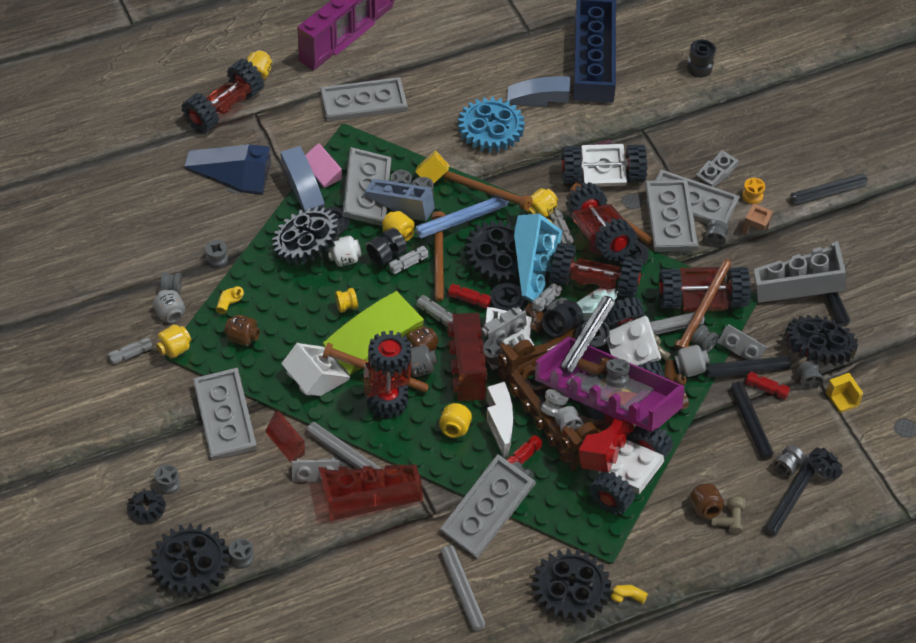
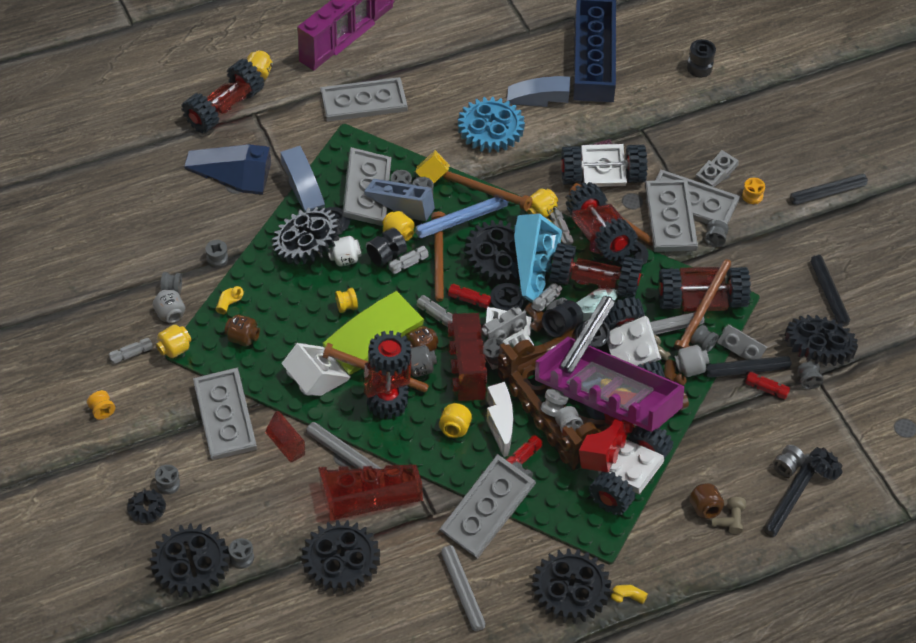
(101, 405): none -> light orange wheel
(308, 469): light grey hinge -> none
(323, 166): bright pink slope -> none
(340, 556): none -> black gear
(591, 368): reddish brown arm -> none
(617, 372): dark grey wheel -> none
(752, 420): black axle -> none
(758, 218): nougat panel -> none
(802, 275): light grey wedge -> none
(844, 392): yellow panel -> none

